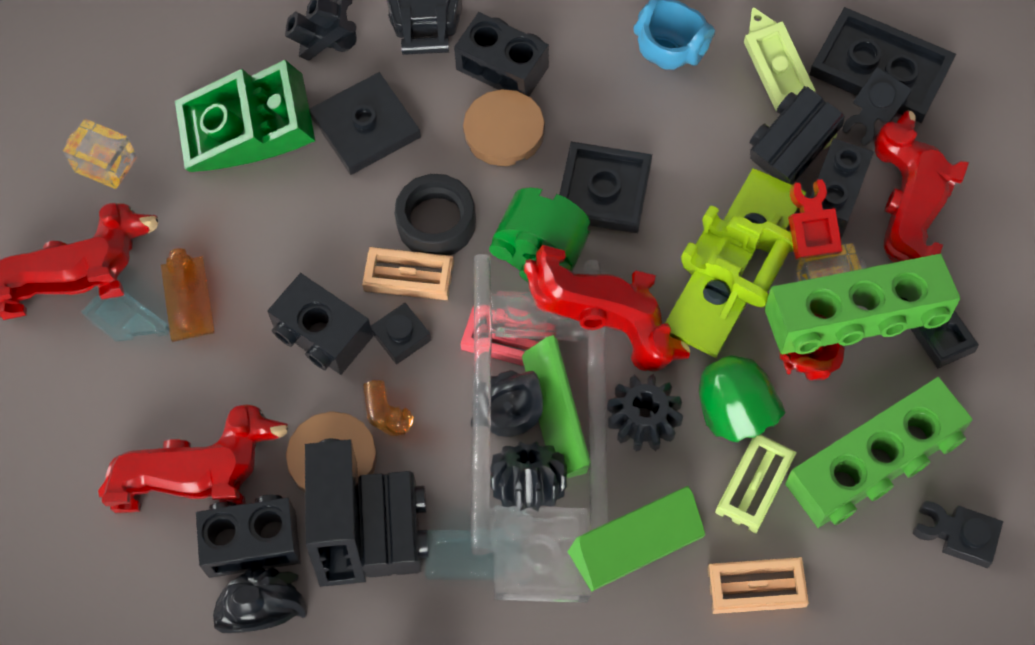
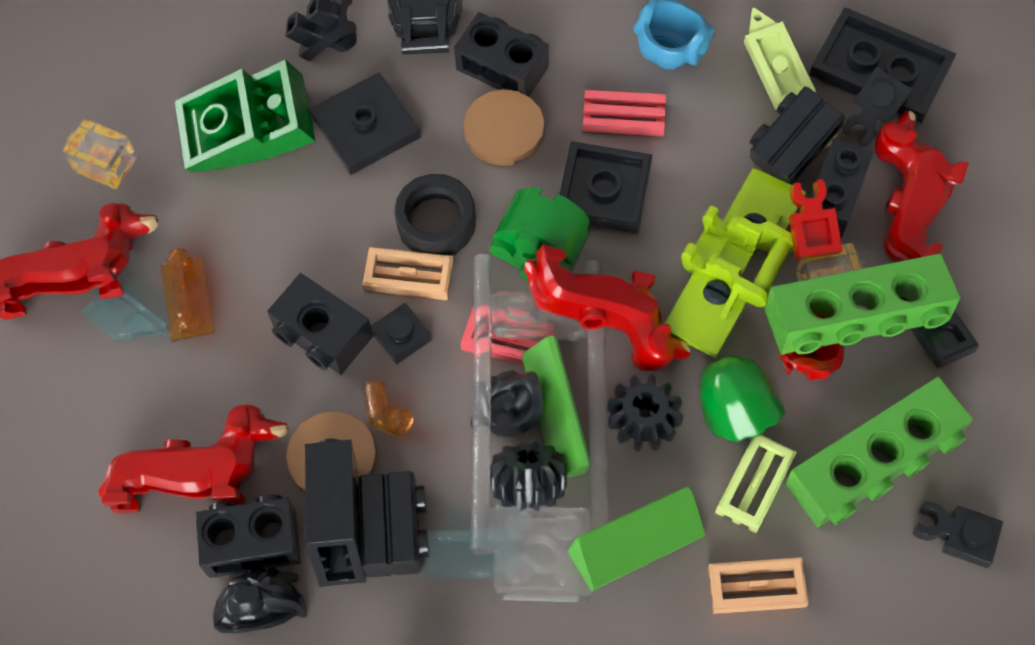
(624, 107): none -> coral tile

